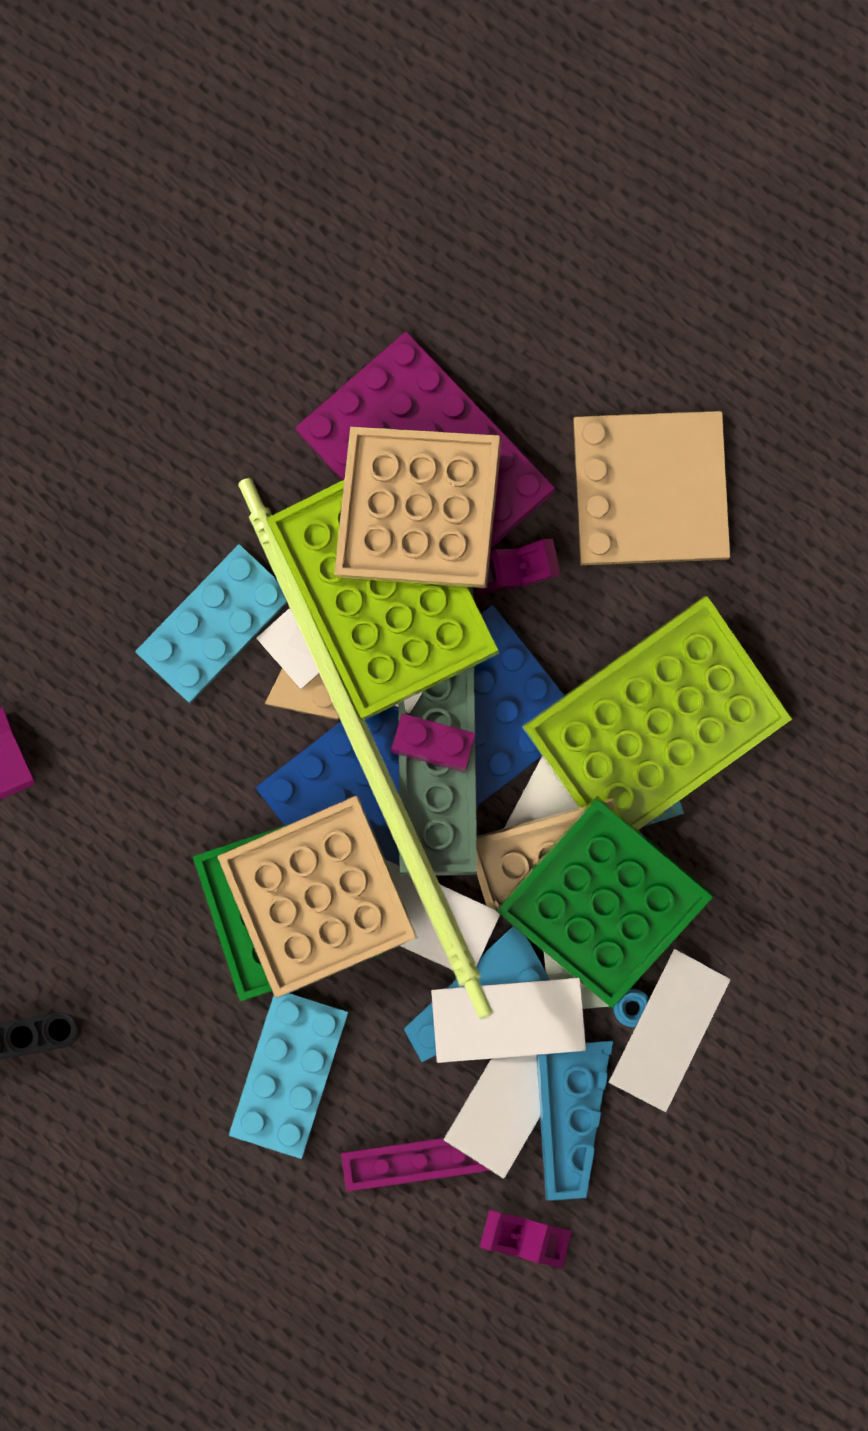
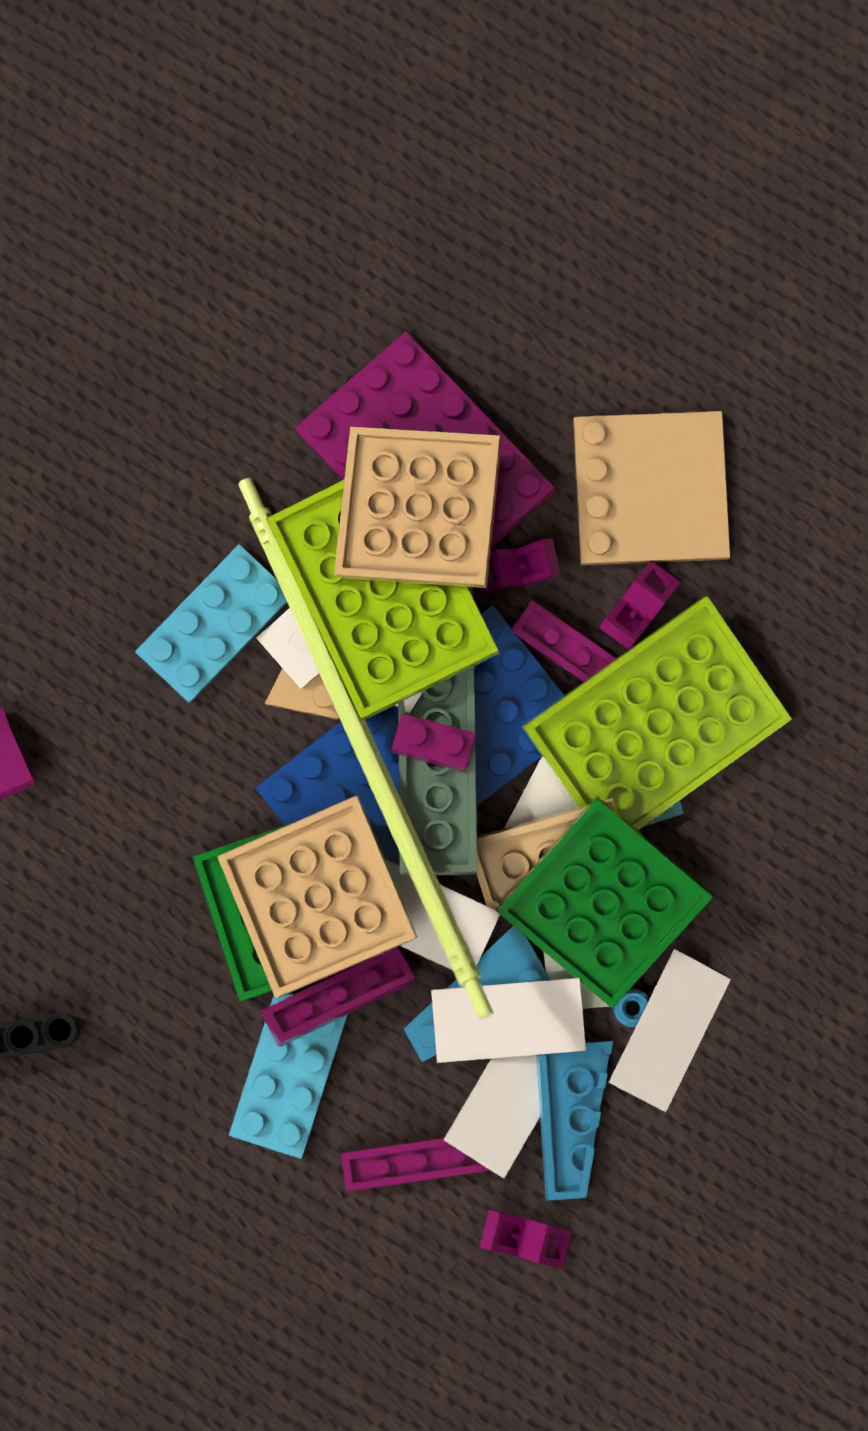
(337, 996): none -> magenta plate
(560, 642): none -> magenta plate
(639, 605): none -> magenta slope

